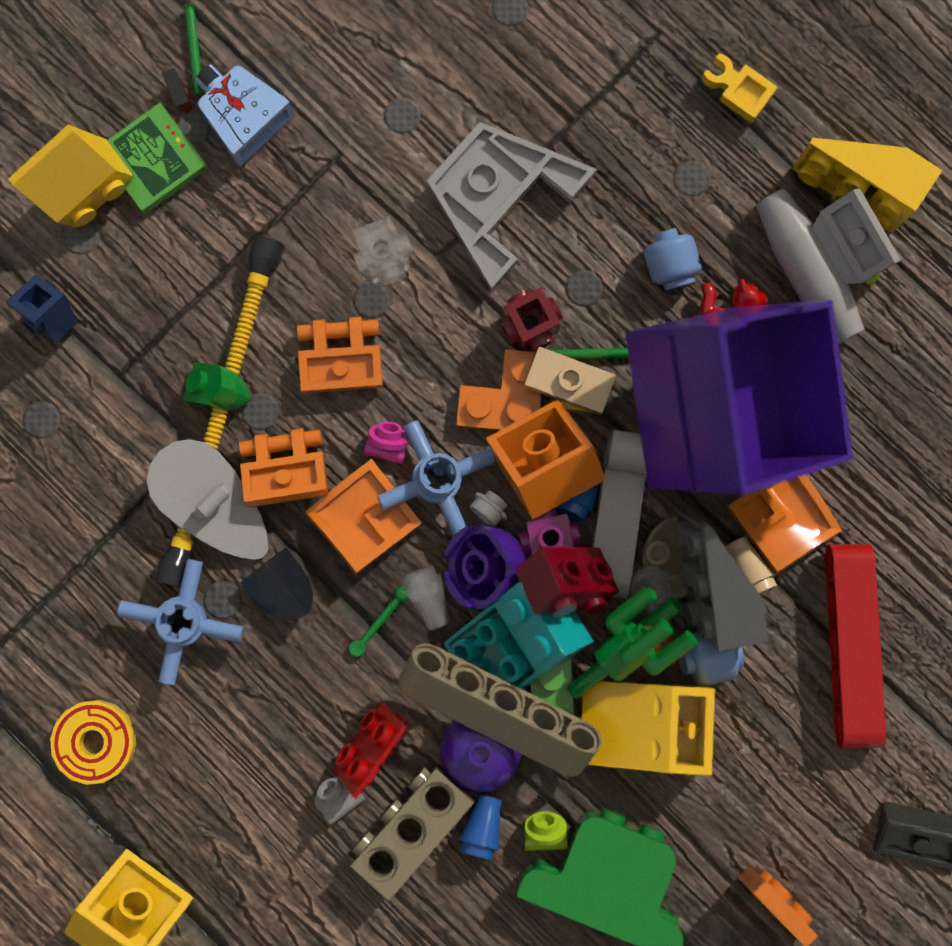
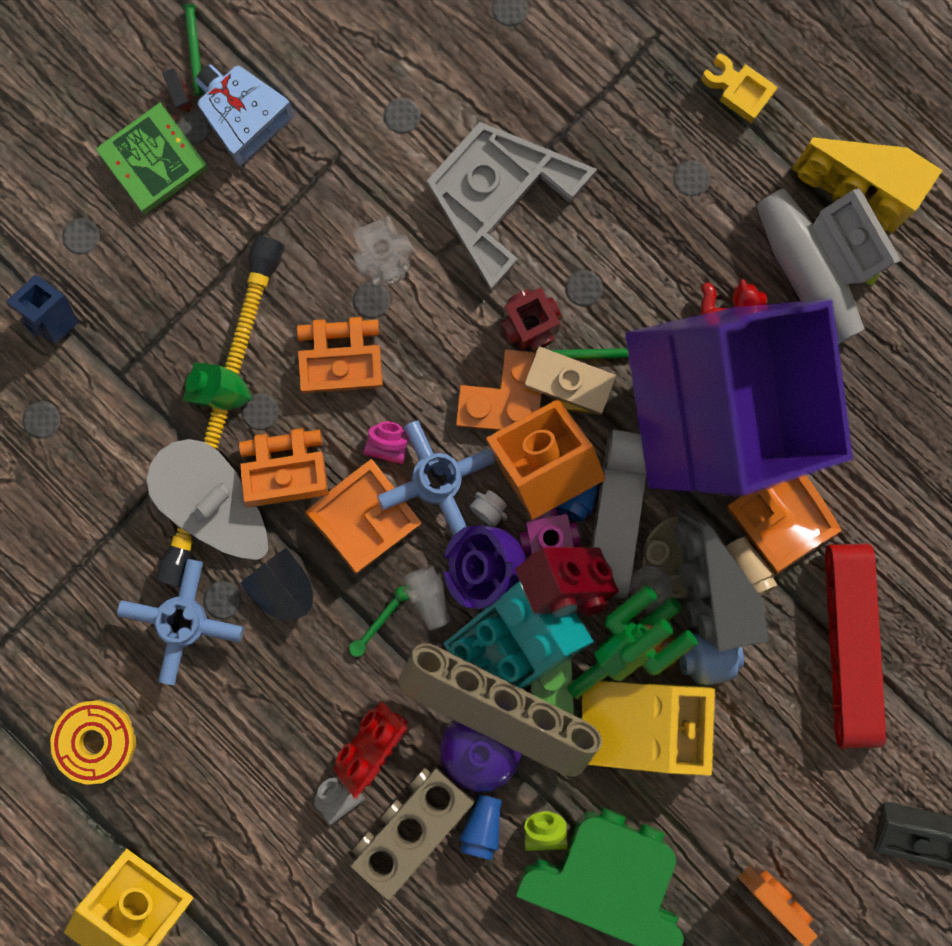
(72, 176): yellow slope -> none
(672, 259): medium blue head -> none

